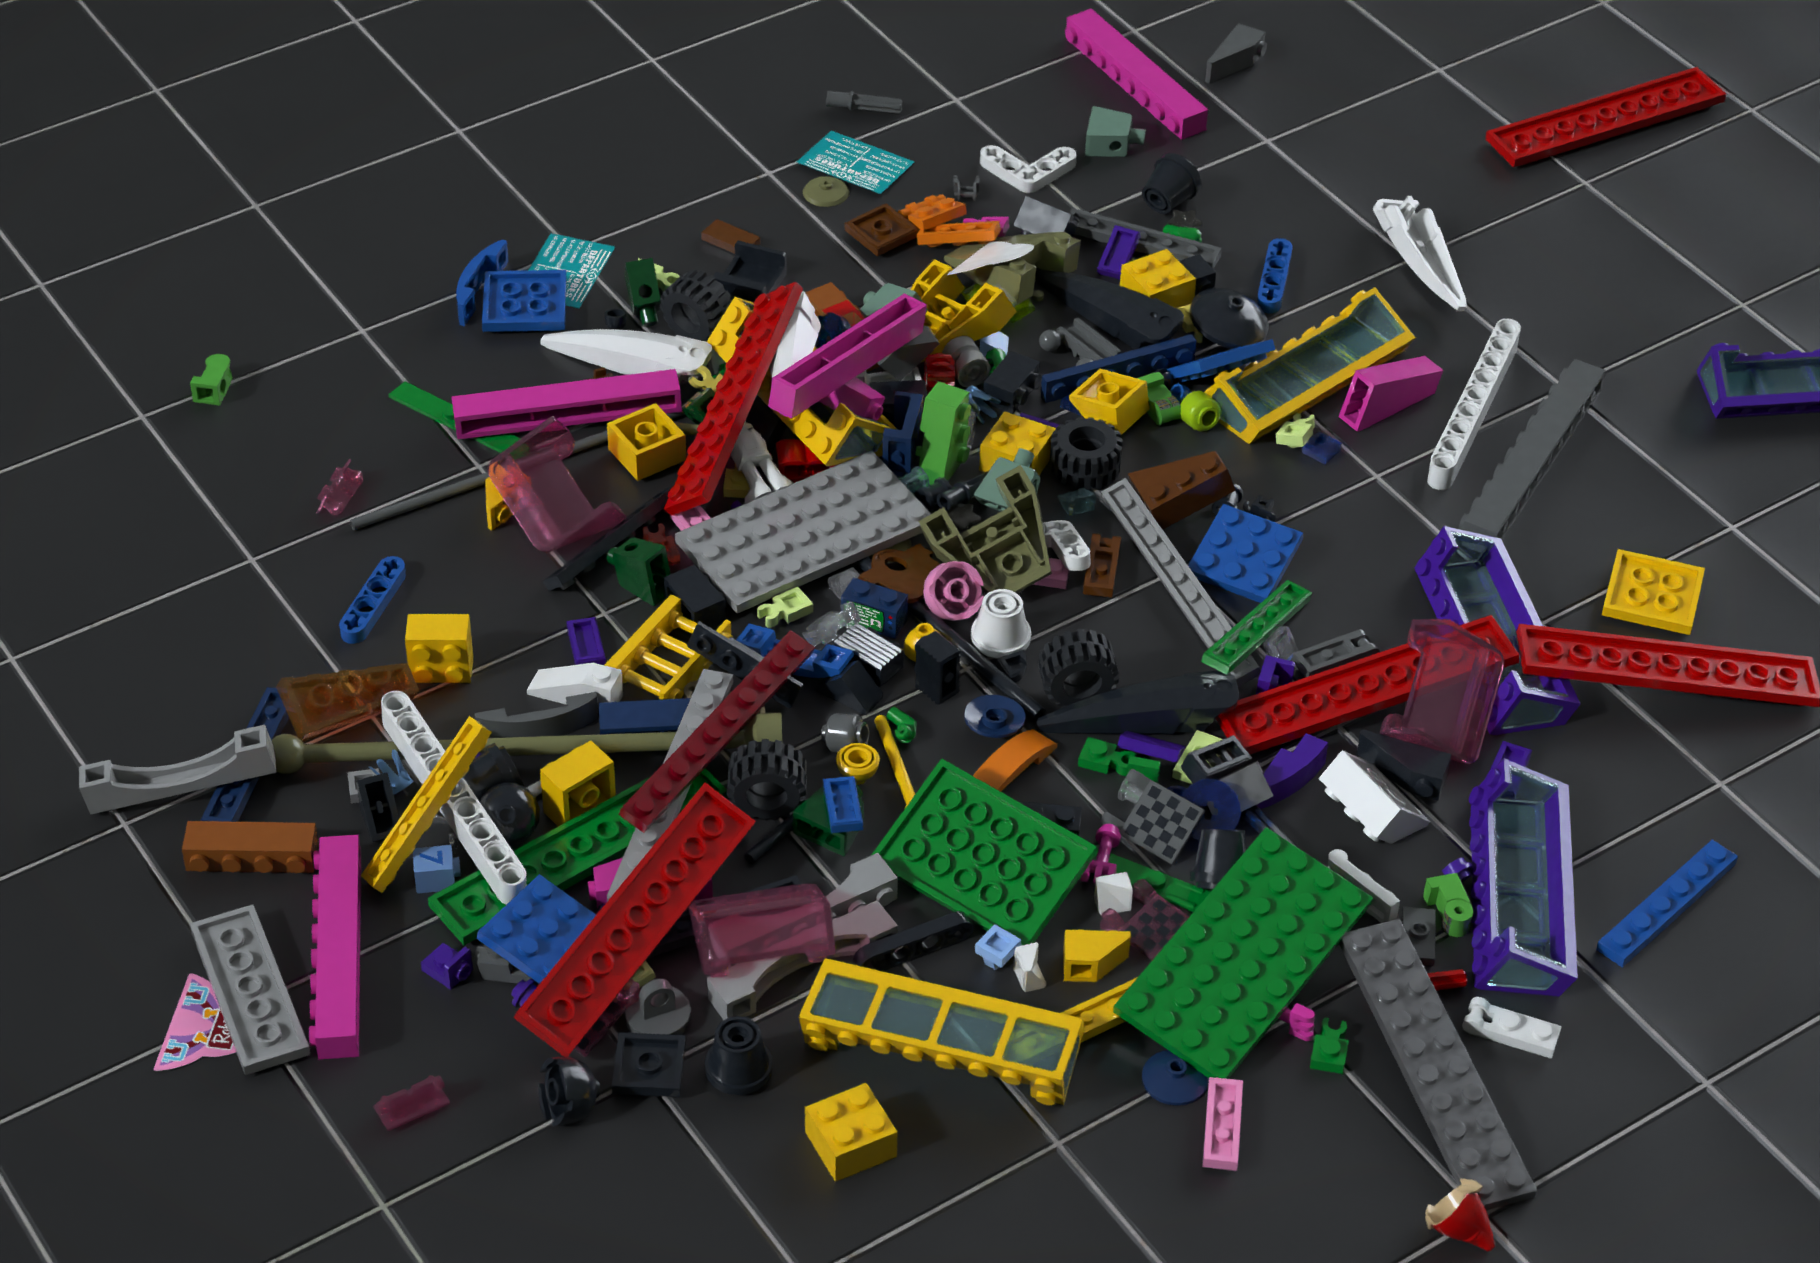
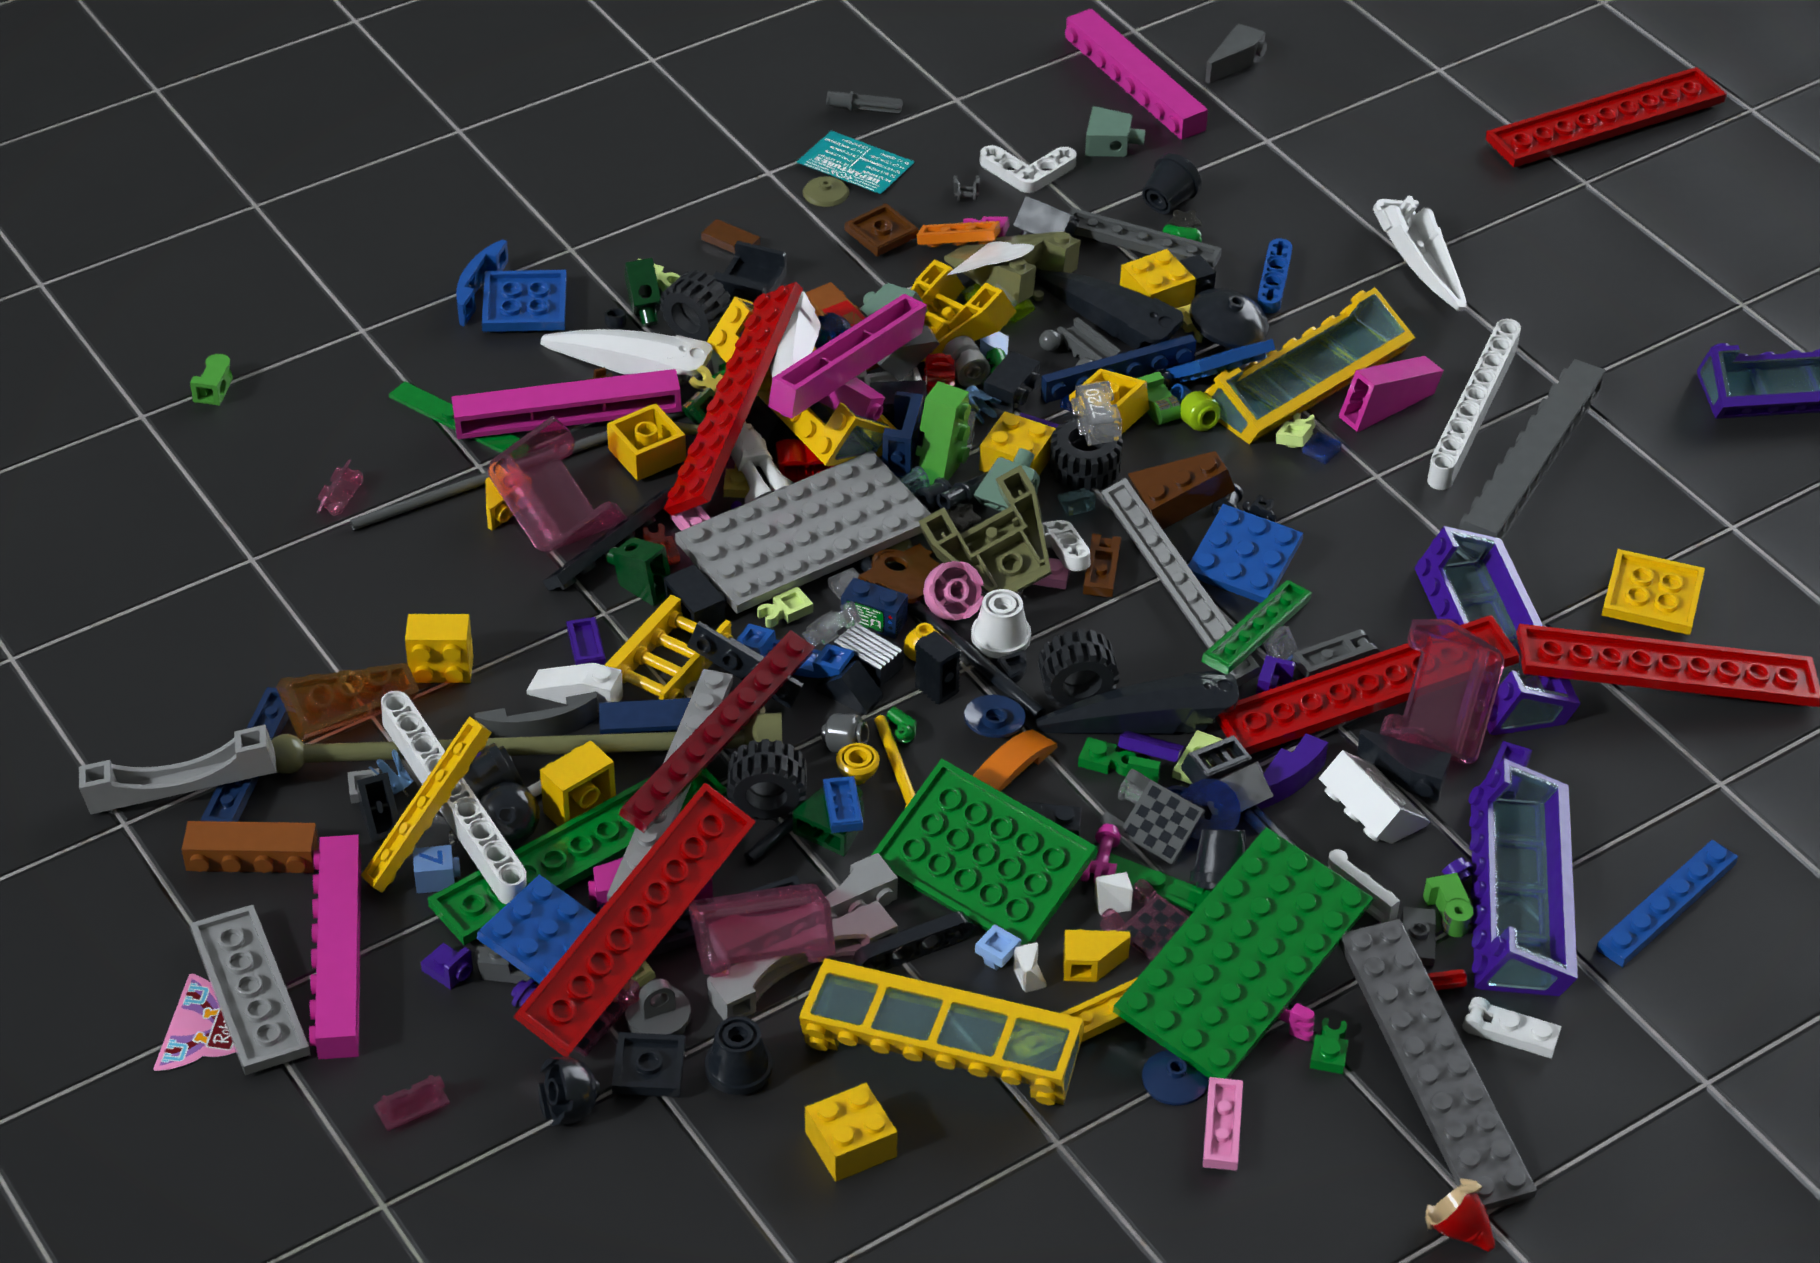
(366, 597): blue beam -> none
(579, 258): teal sticker -> none
(933, 211): orange plate -> none
(1097, 416): none -> clear brick
(1118, 251): dark purple tile -> none

